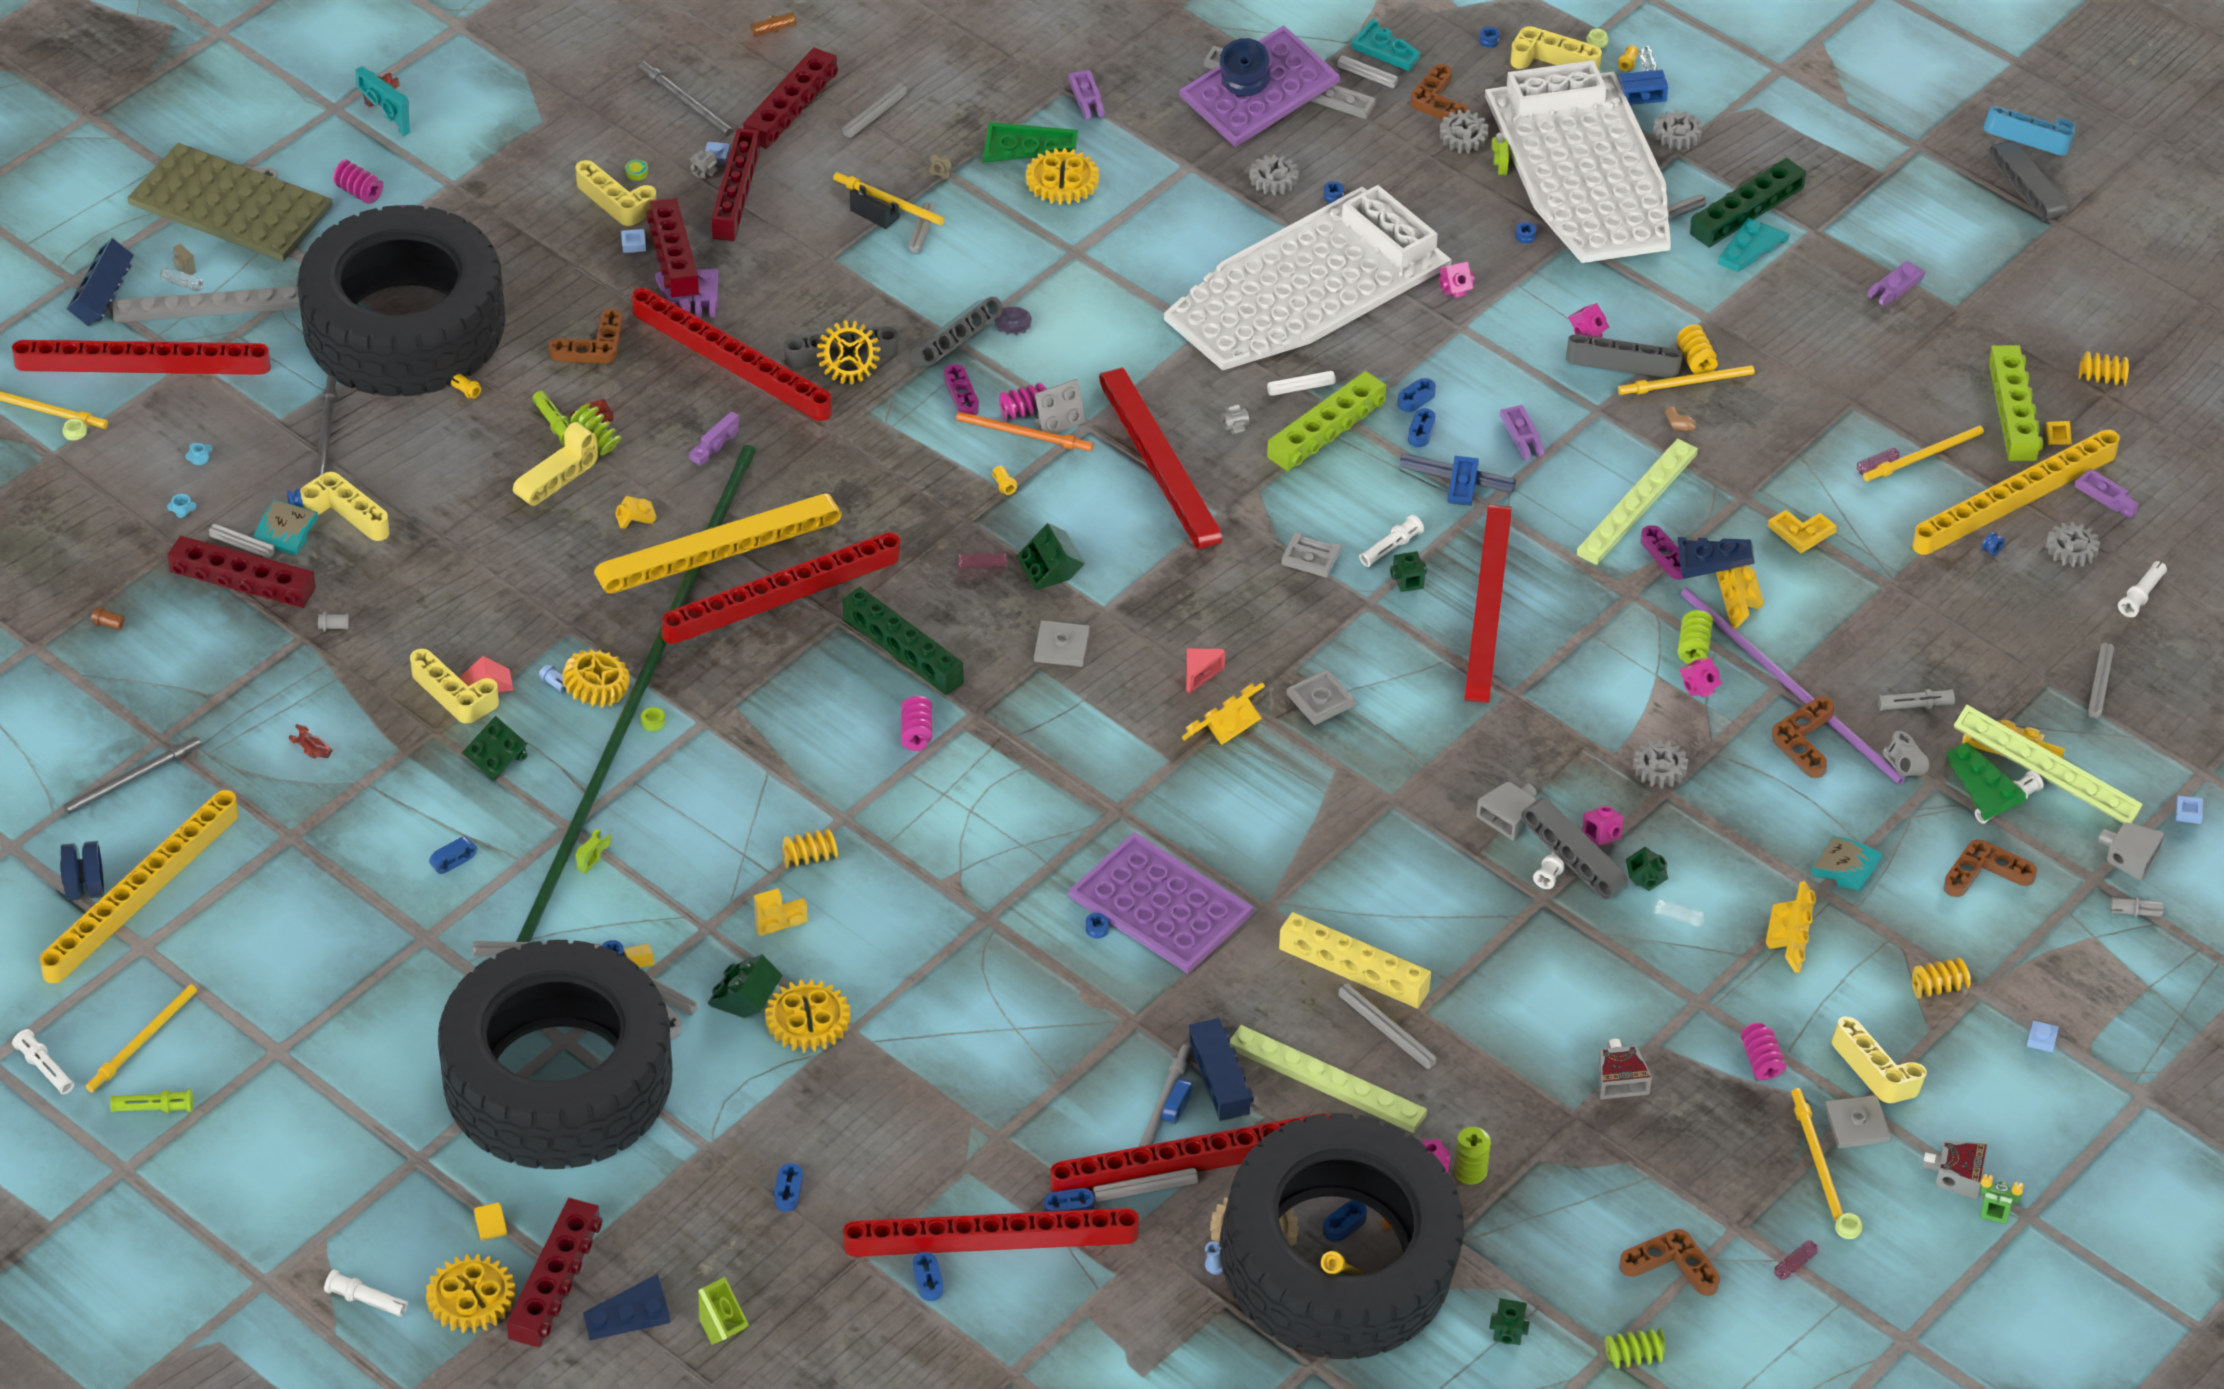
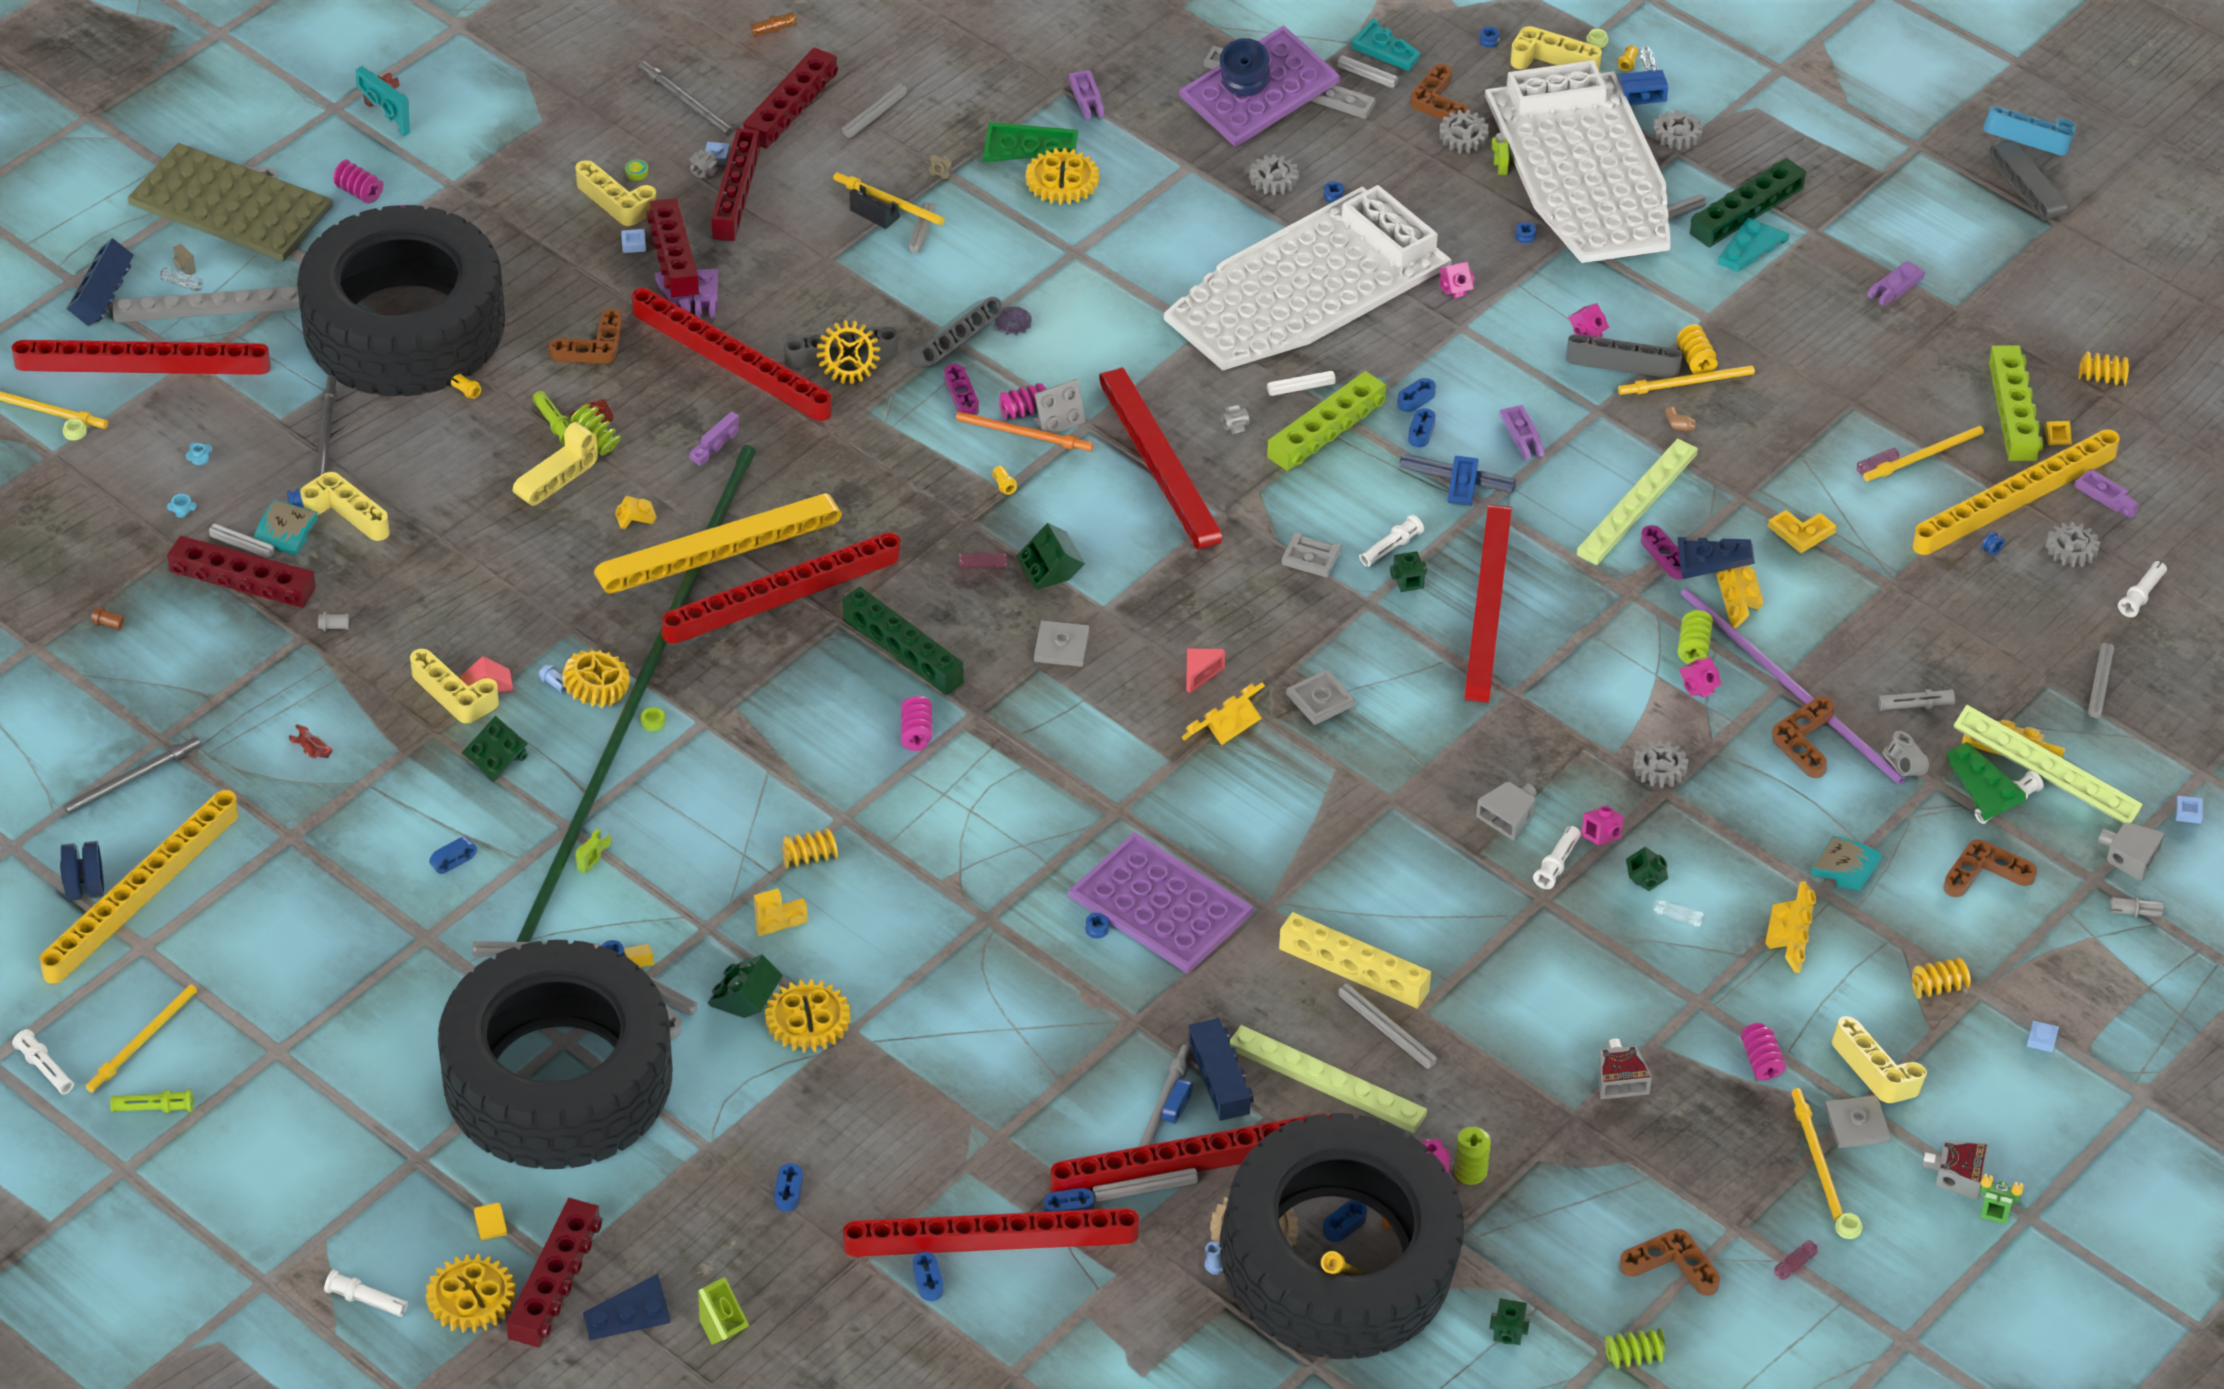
(1574, 848): dark grey beam -> none

